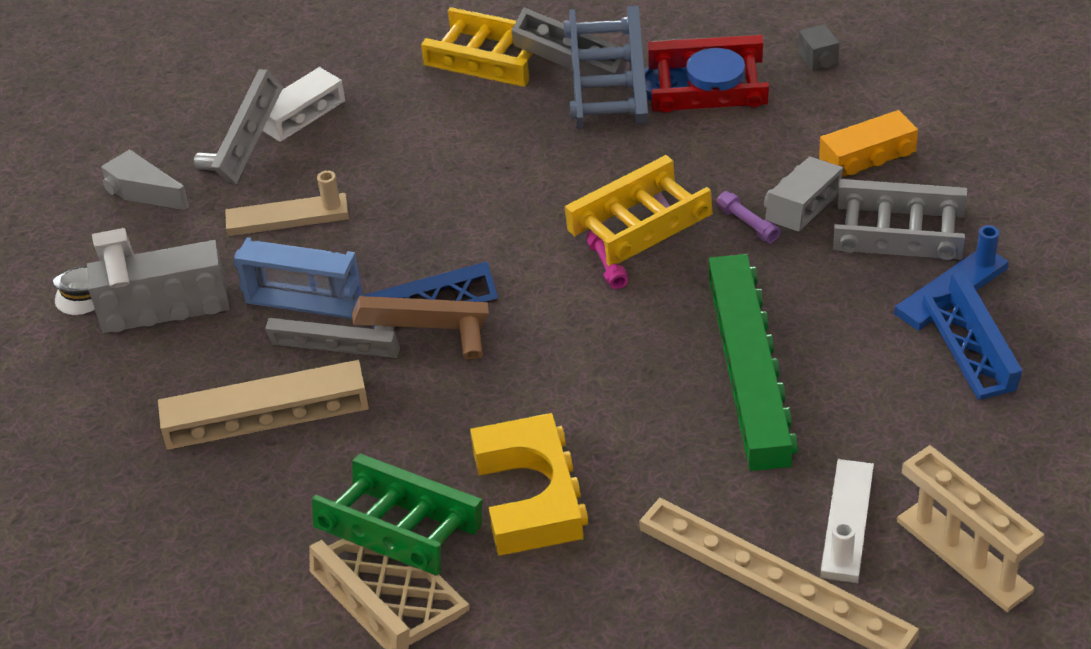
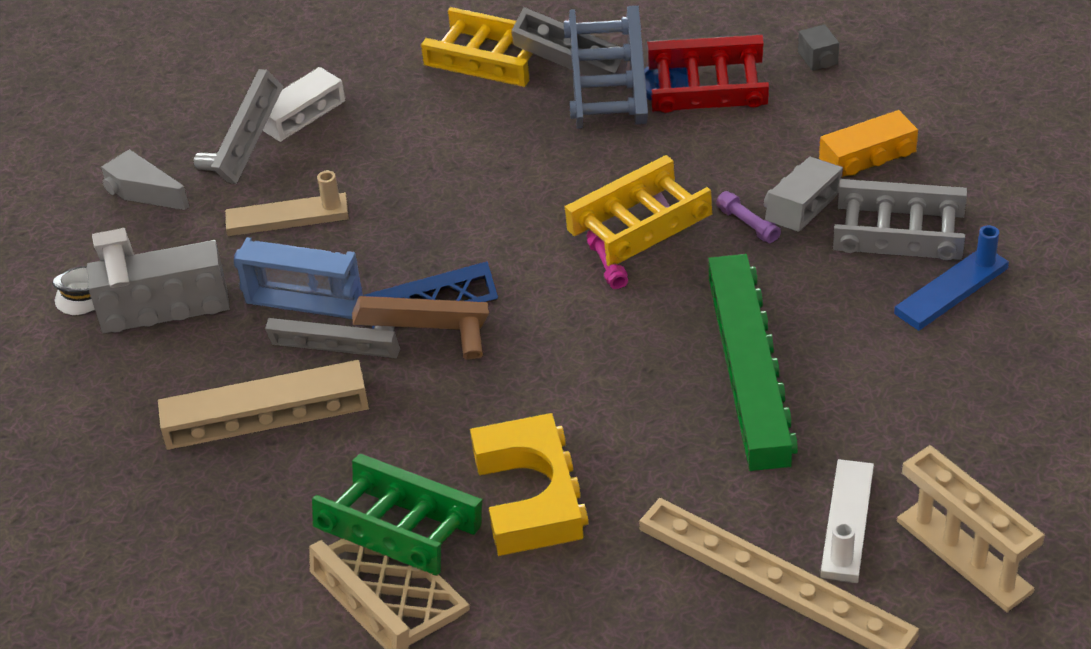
(715, 69): blue tile -> none
(982, 330): blue fence -> none

